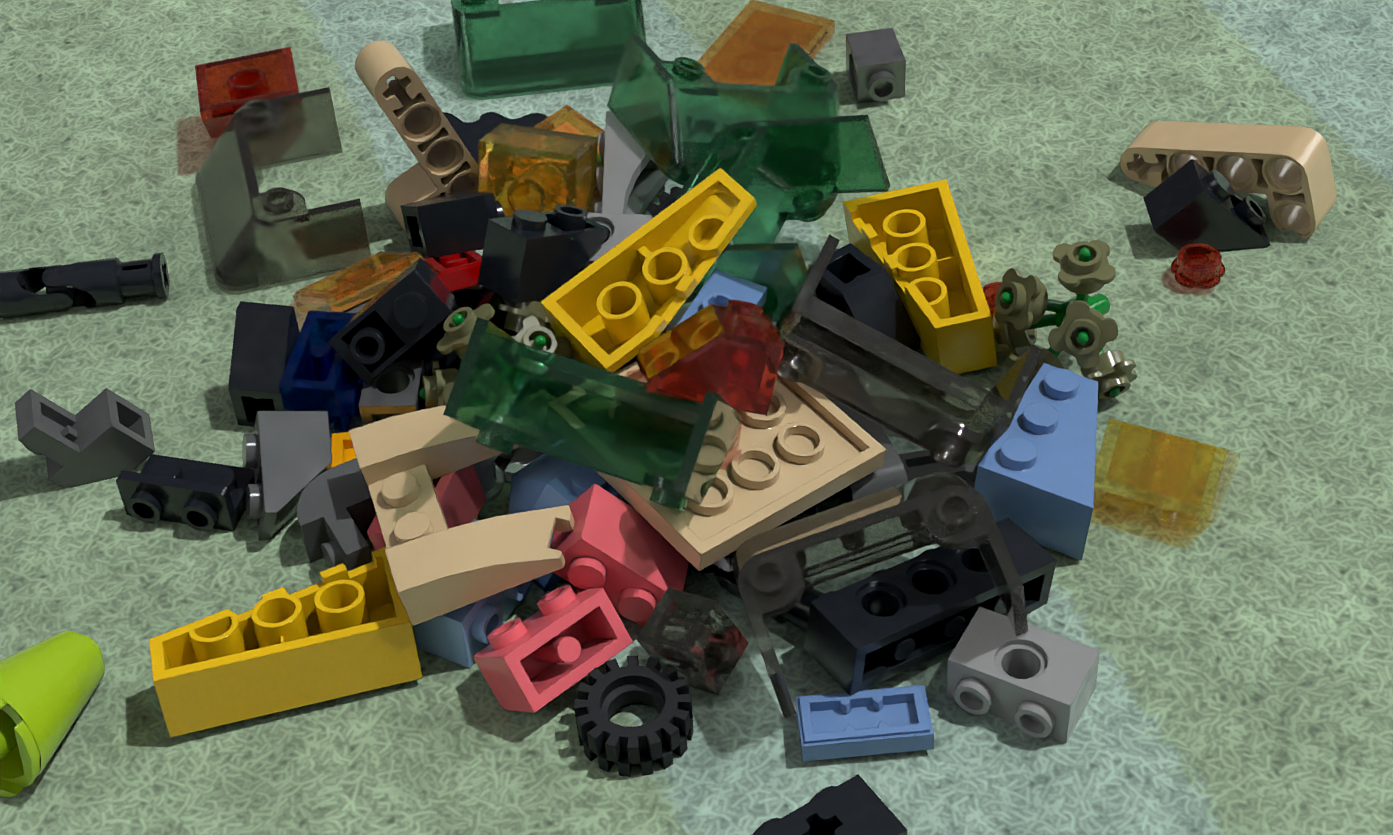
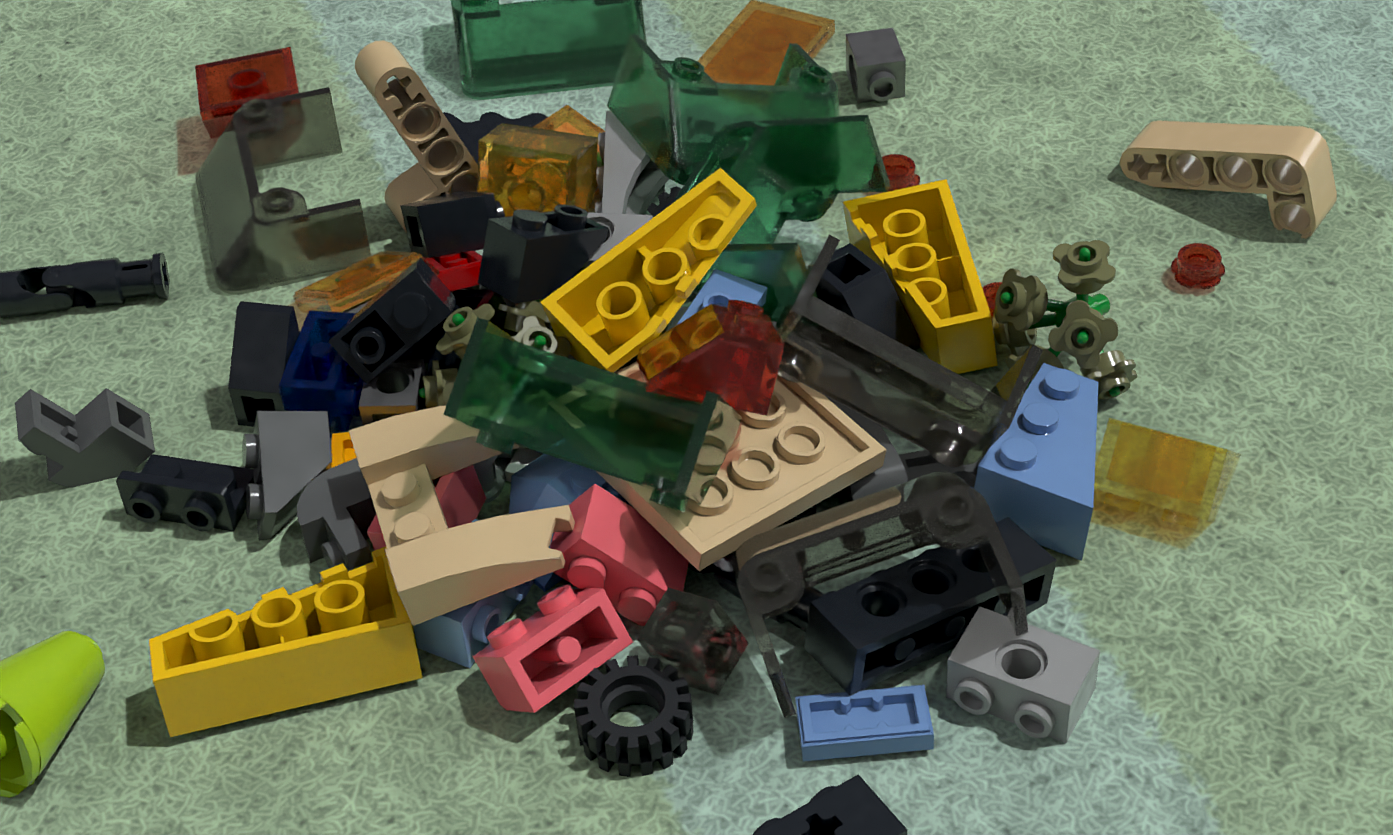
(900, 171): none -> clear red plate
(1205, 210): black slope -> none

